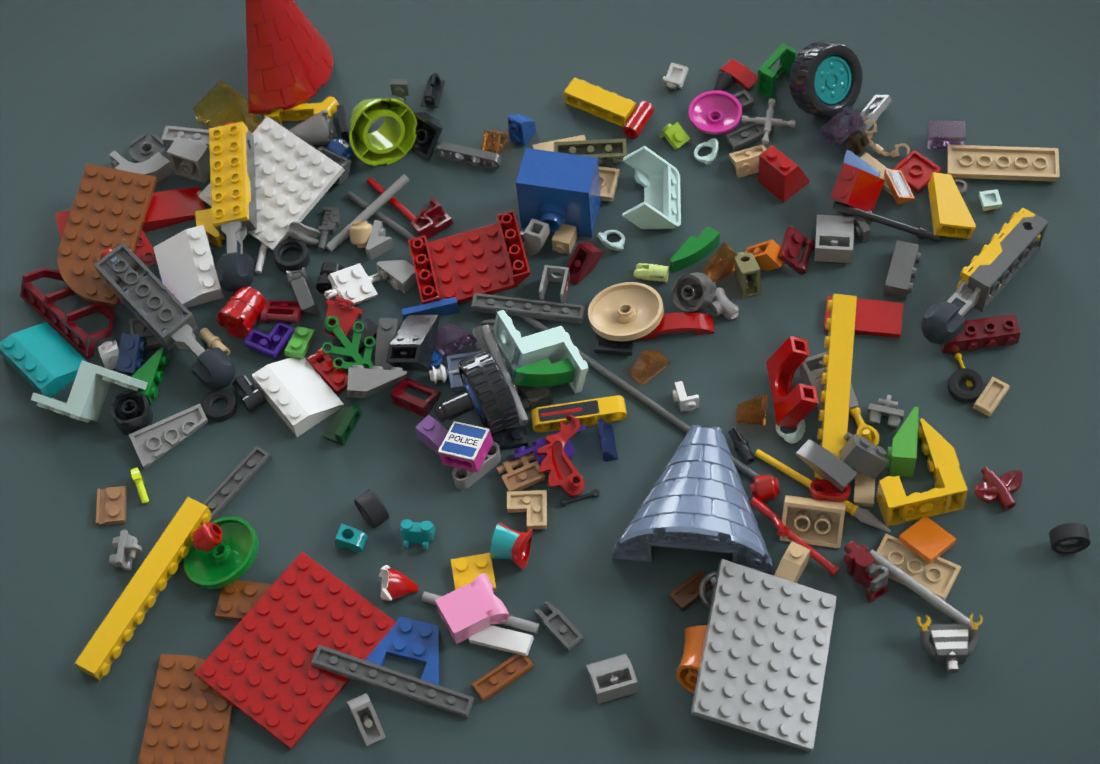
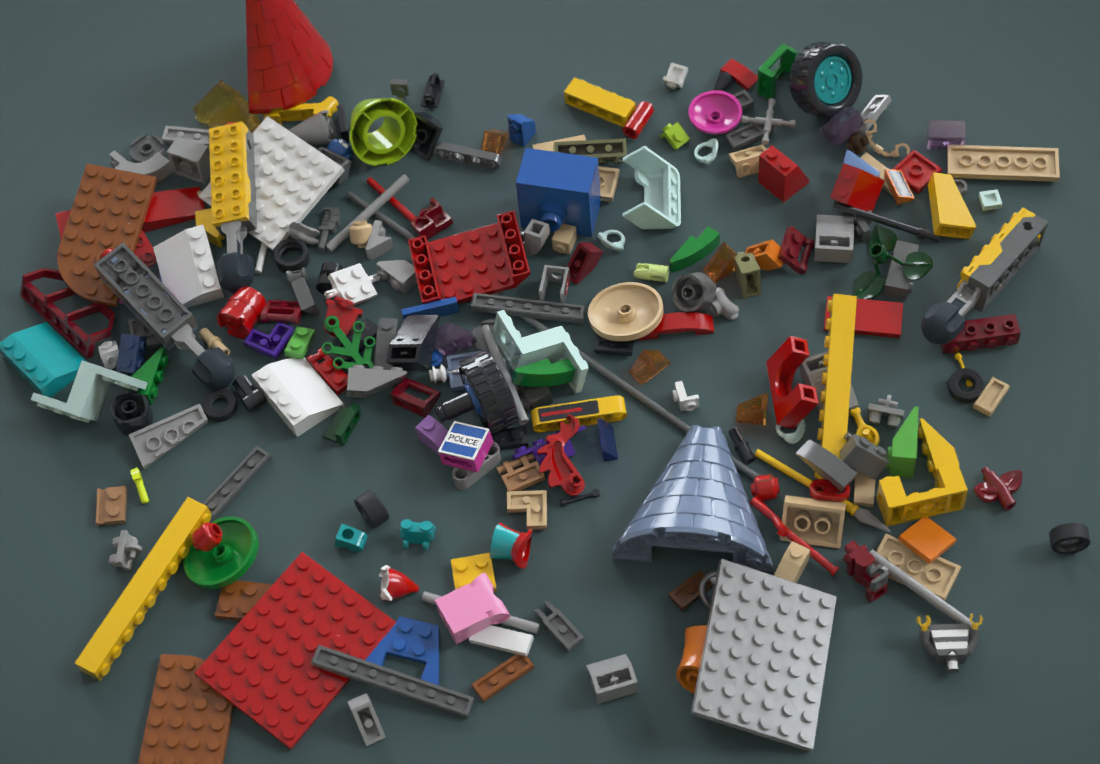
(881, 242): none -> dark green plant

